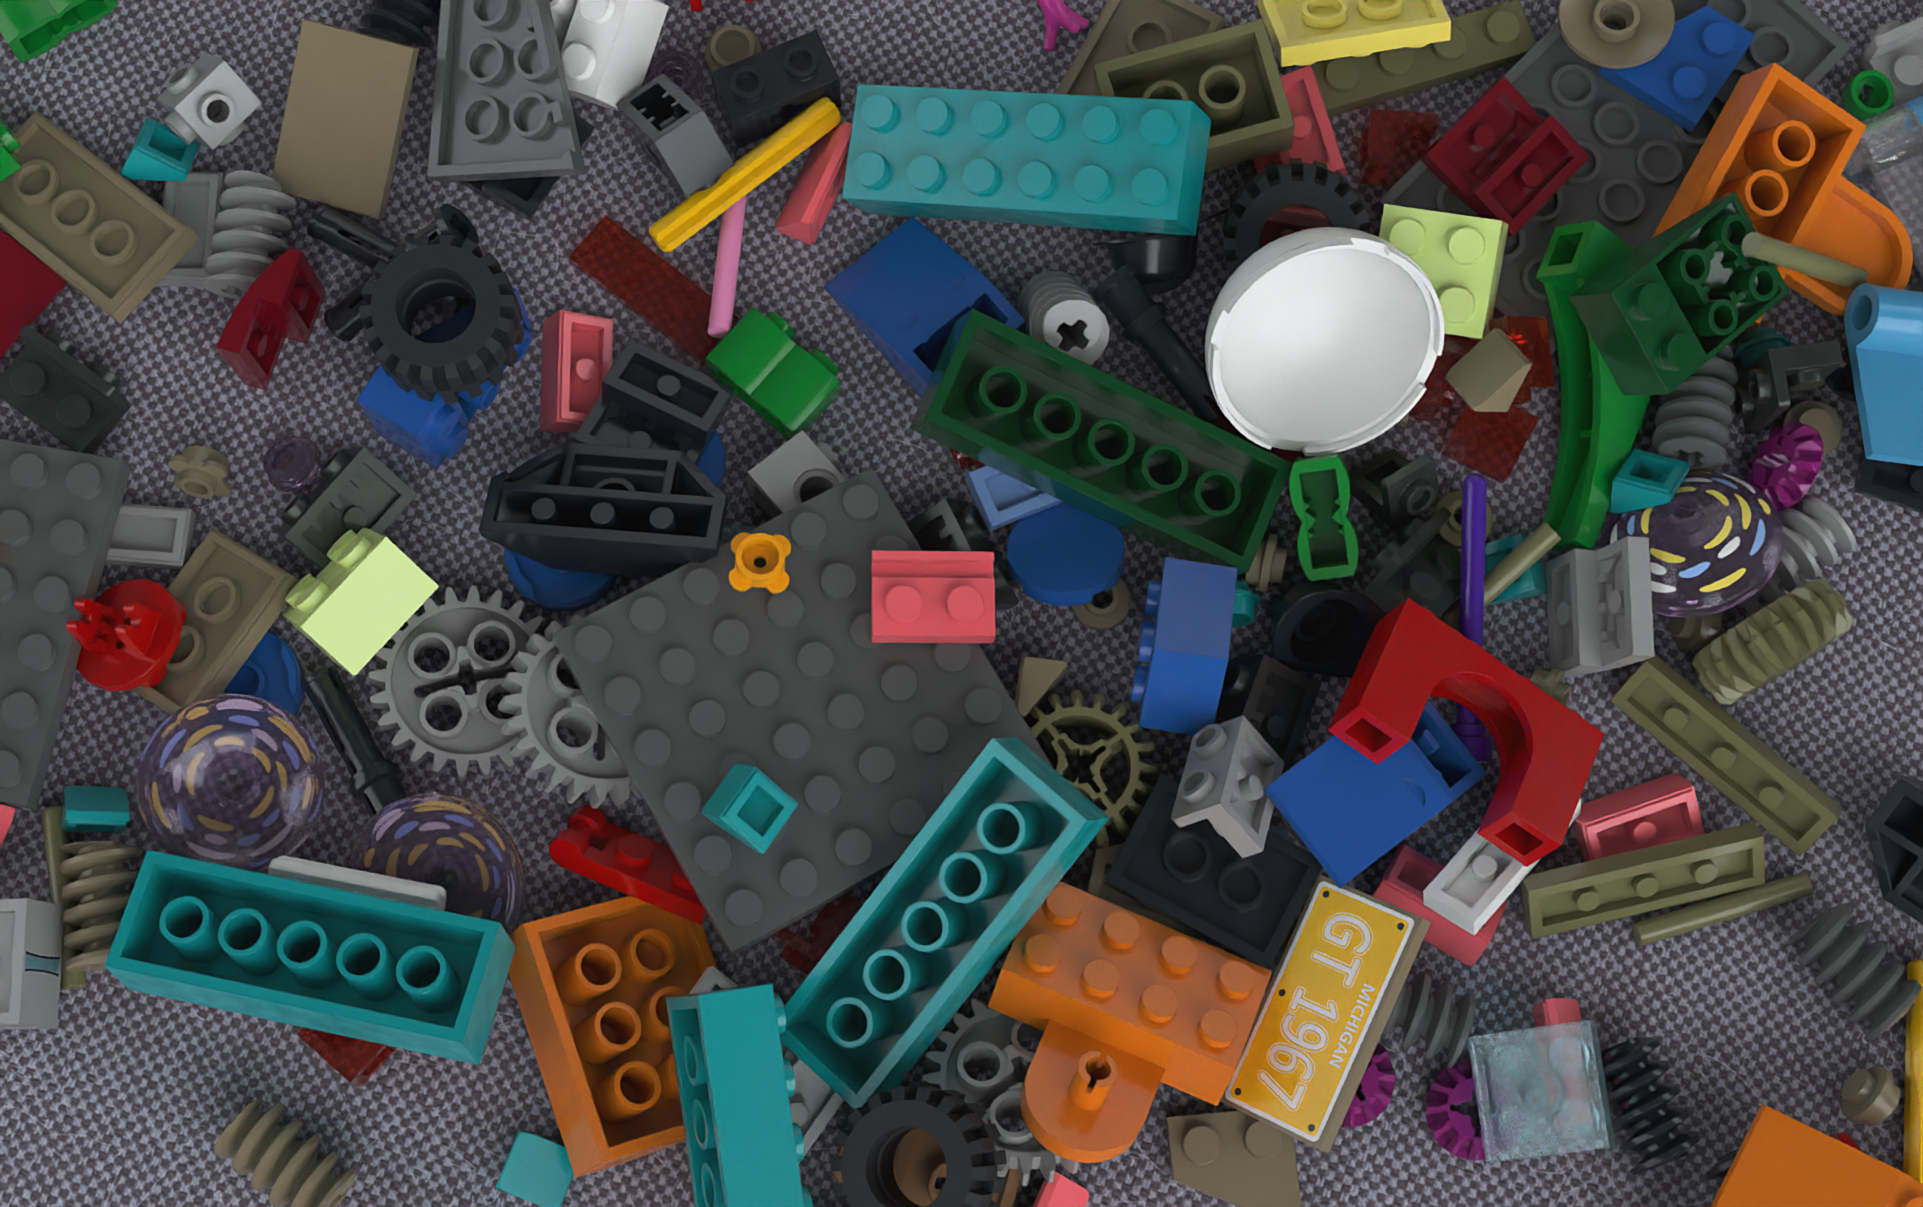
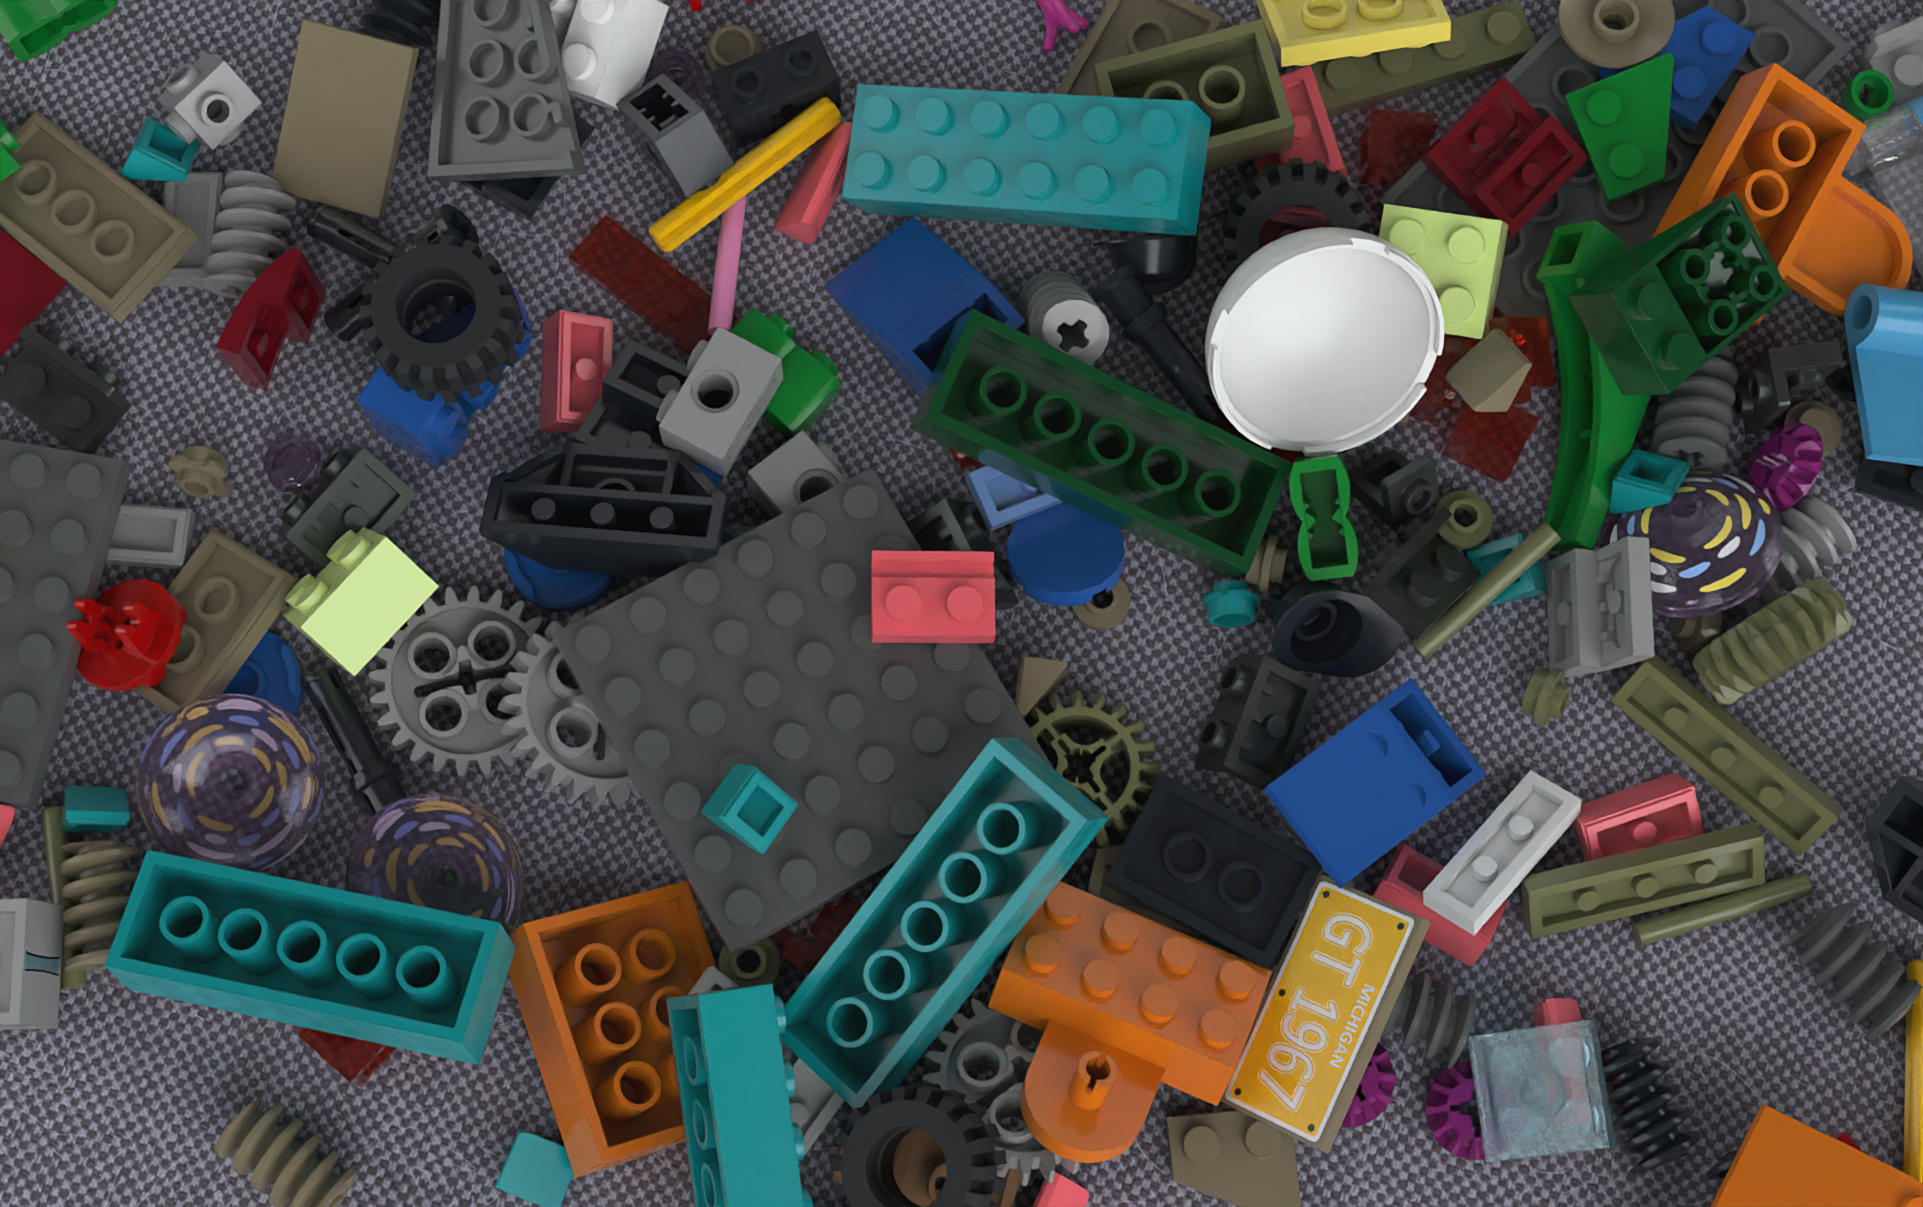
(359, 882): white axle -> none
(625, 863): red plate -> none
(719, 434): none -> light grey brick
(760, 545): light orange plate -> none
(764, 974): none -> olive plate
(1184, 646): blue brick -> none
(1226, 784): light grey bracket -> none
(1471, 604): dark purple piece -> none
(1539, 741): red arch -> none
(1626, 126): none -> green wing
(1756, 343): teal plate -> none
(1803, 260): olive bar -> none
(1869, 1096): dark tan plate -> none

